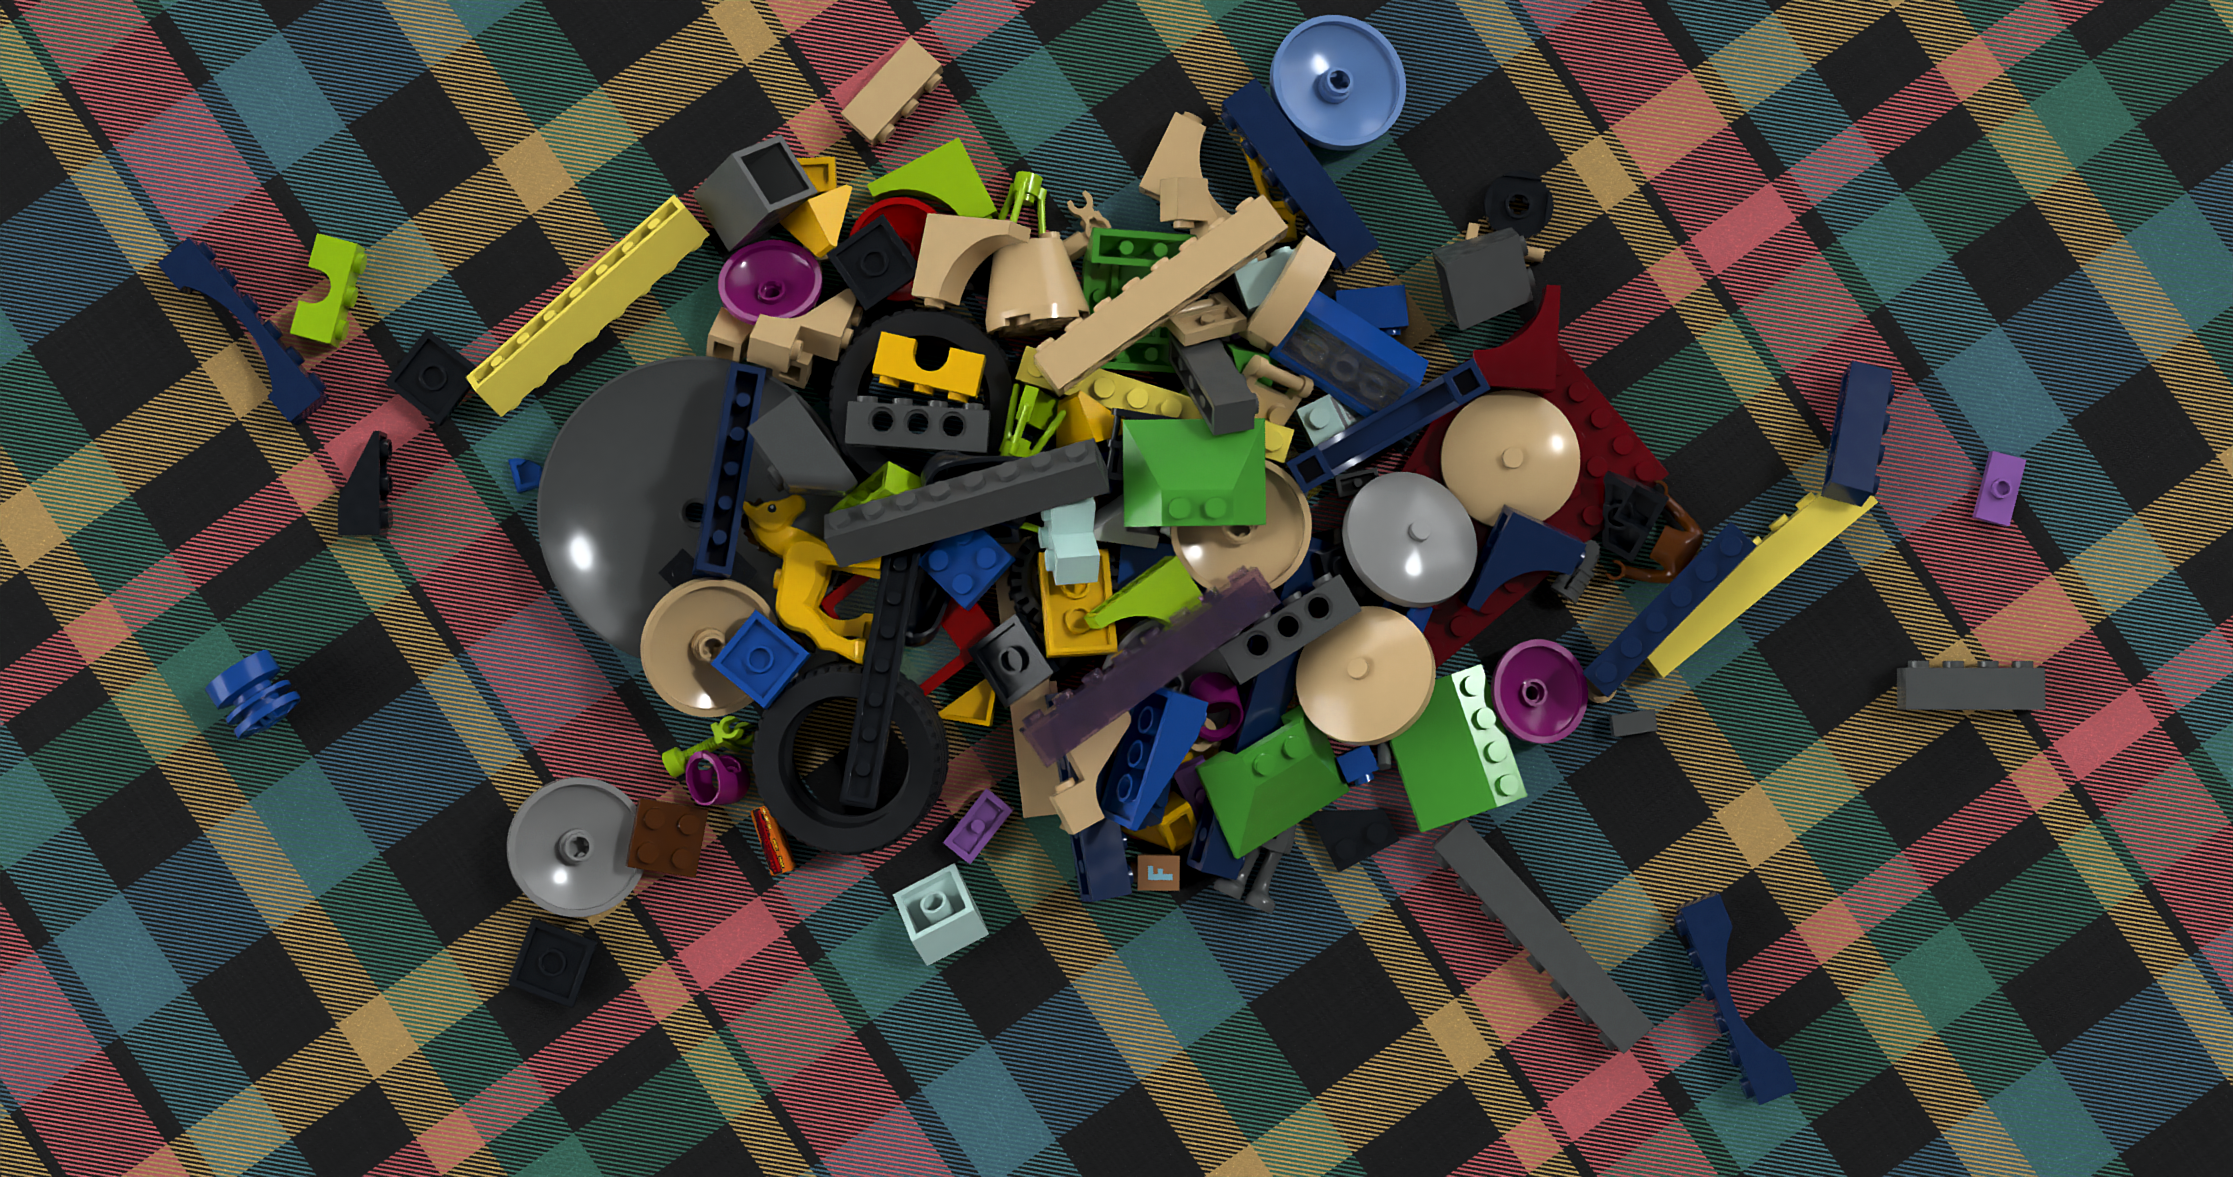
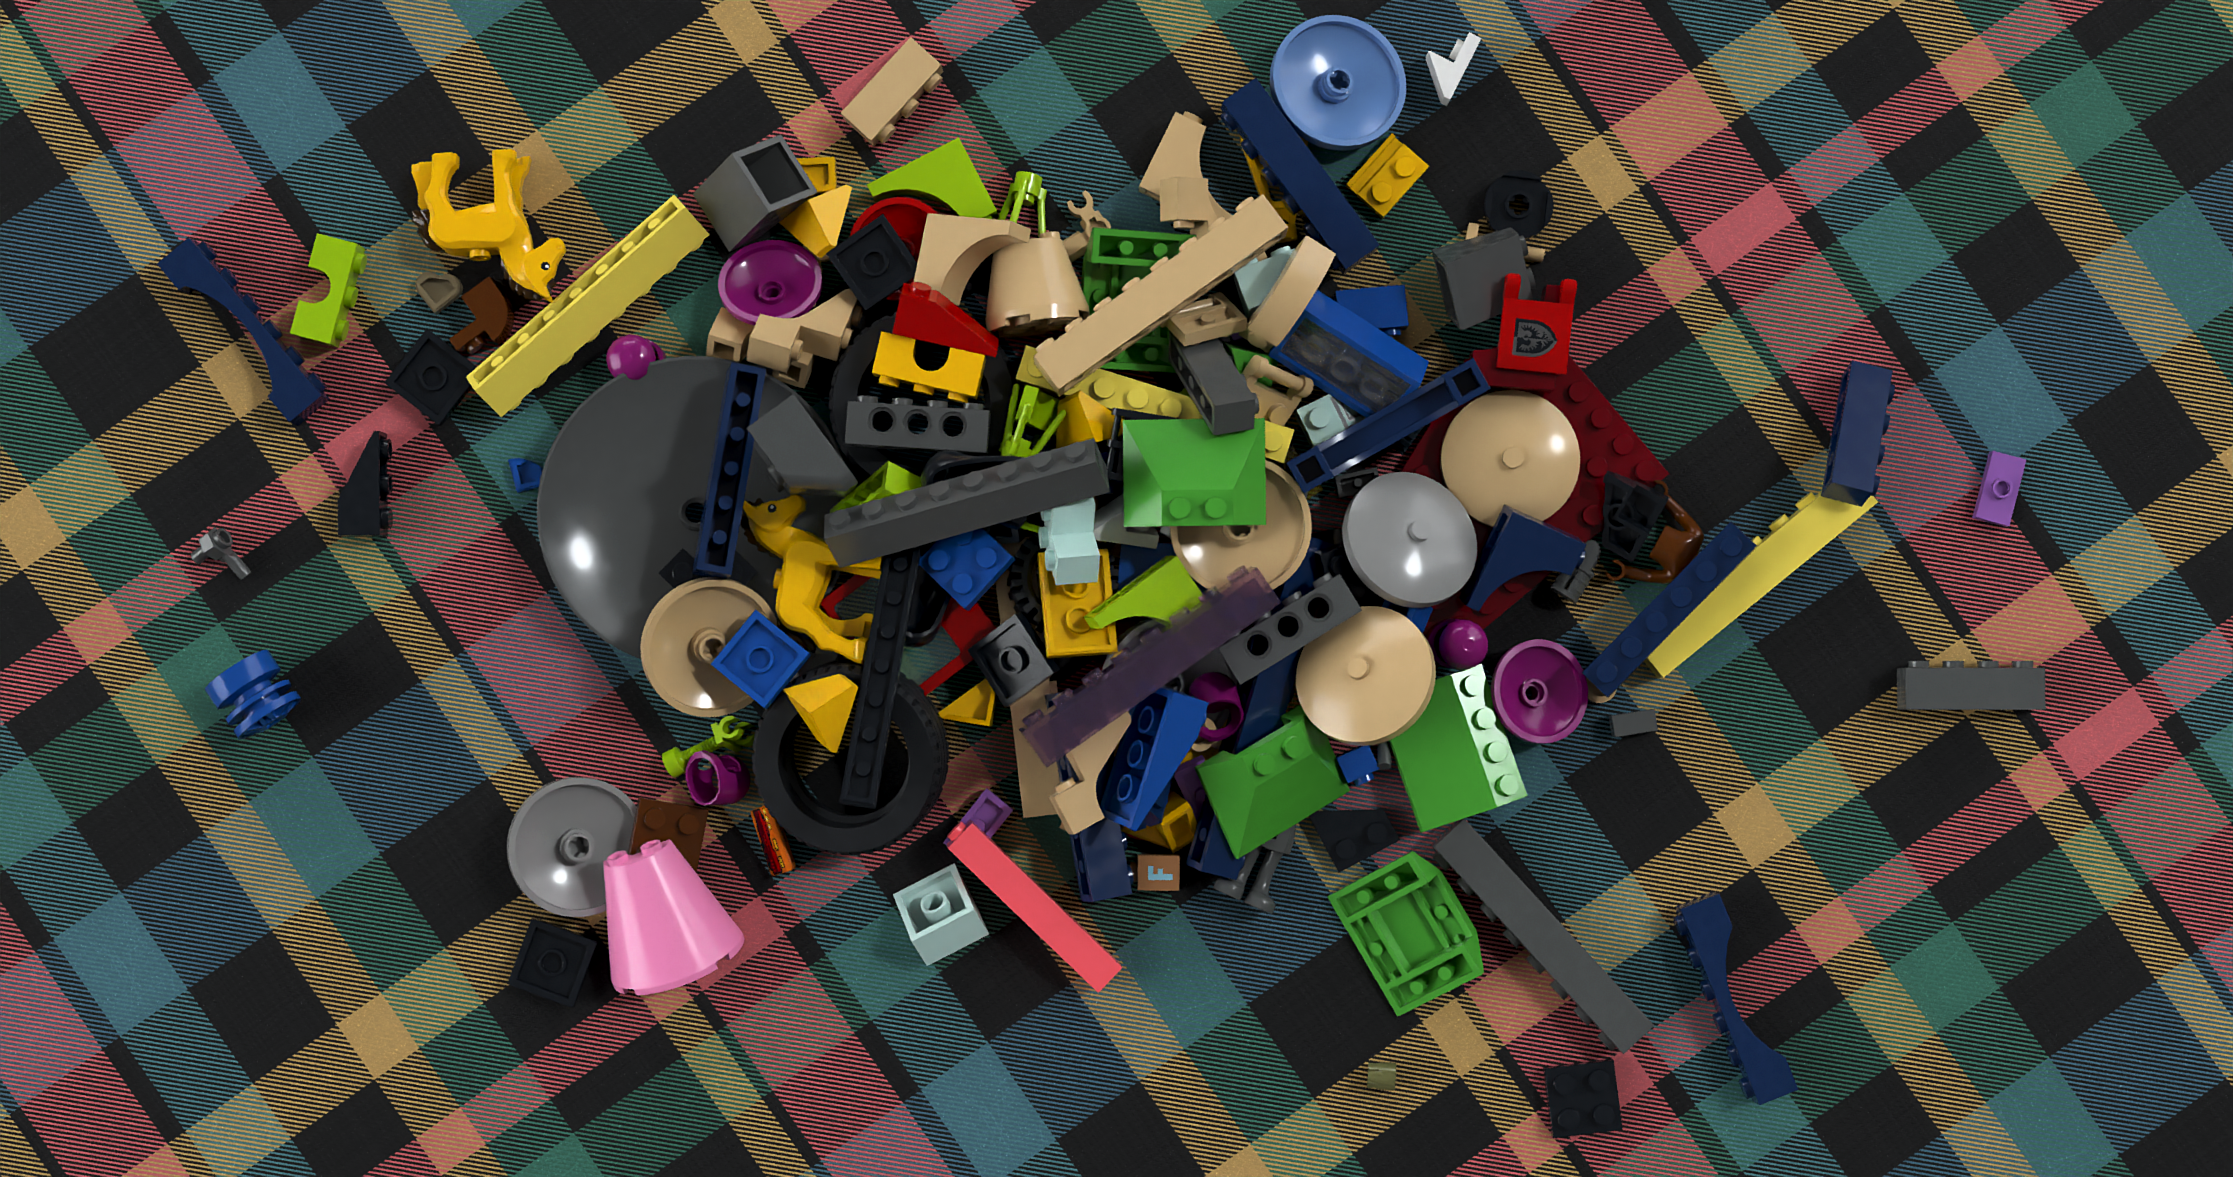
(217, 546): none -> dark grey piece
(438, 290): none -> dark tan tile
(487, 228): none -> yellow animal
(493, 317): none -> reddish brown brick
(631, 356): none -> magenta helmet
(662, 921): none -> bright pink cone
(825, 707): none -> yellow slope
(935, 319): none -> red slope
(1033, 904): none -> coral brick
(1382, 1076): none -> olive hose
(1387, 176): none -> yellow plate
(1410, 931): none -> bright green slope
(1447, 74): none -> white slope
(1460, 644): none -> magenta helmet
(1535, 332): none -> red flag
(1582, 1098): none -> black plate

